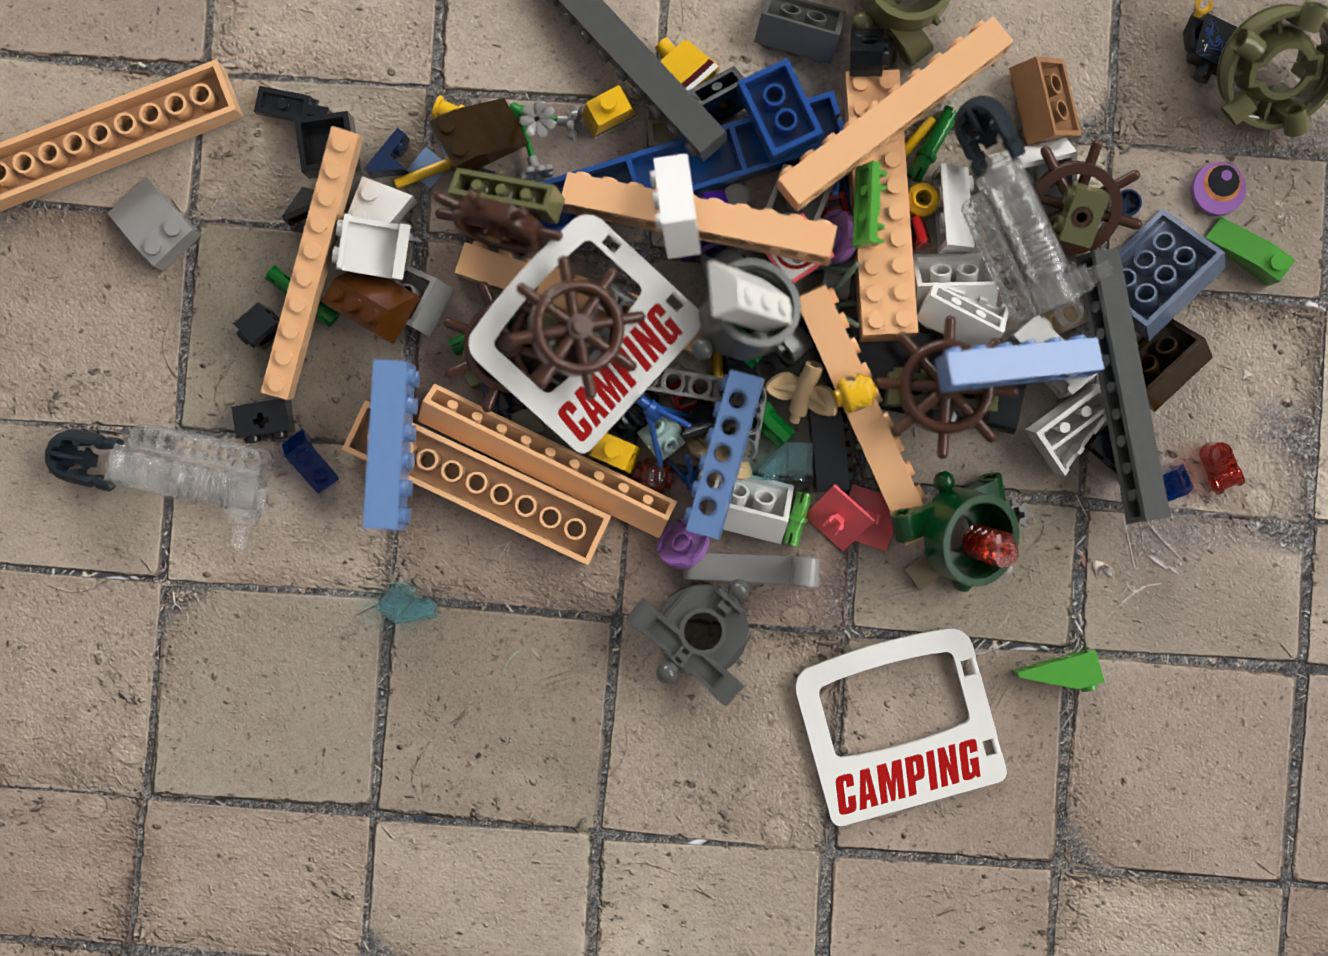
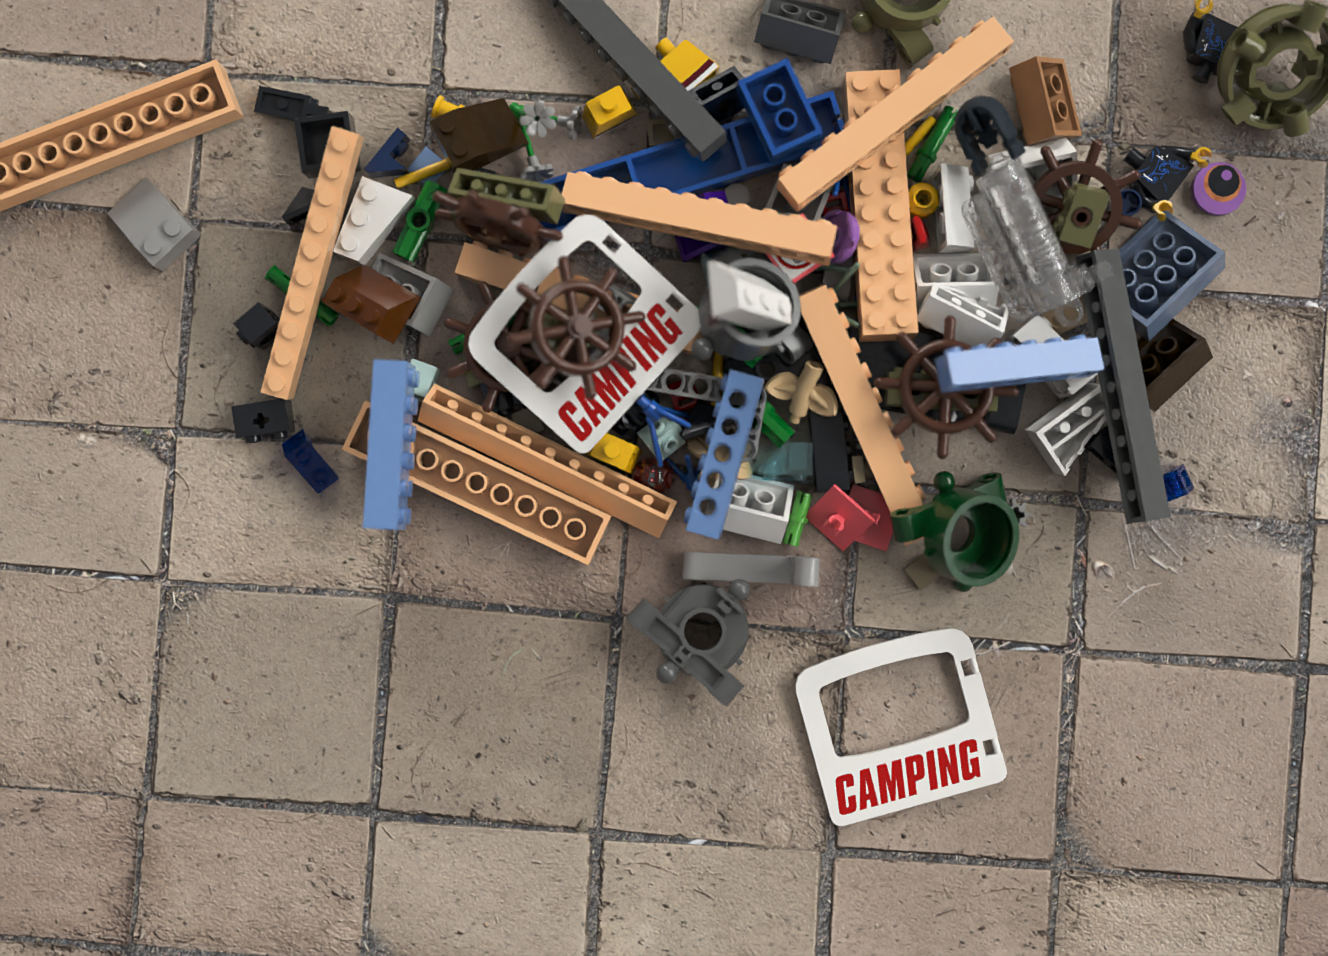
(174, 473): clear piece -> none
(371, 247): white panel -> none
(404, 605): clear light blue slope -> none
(412, 237): none -> green piece
(428, 376): none -> light aqua brick
(676, 206): white wedge -> none
(680, 547): medium lavender tile -> none
(855, 392): yellow head -> none
(860, 468): none -> dark tan plate
(867, 205): bright green plate -> none
(868, 52): black brick -> none
(990, 545): clear red piece -> none
(1073, 670): bright green slope -> none
(1162, 173): none -> black torso
(1223, 472): clear red piece -> none
(1250, 251): bright green slope -> none

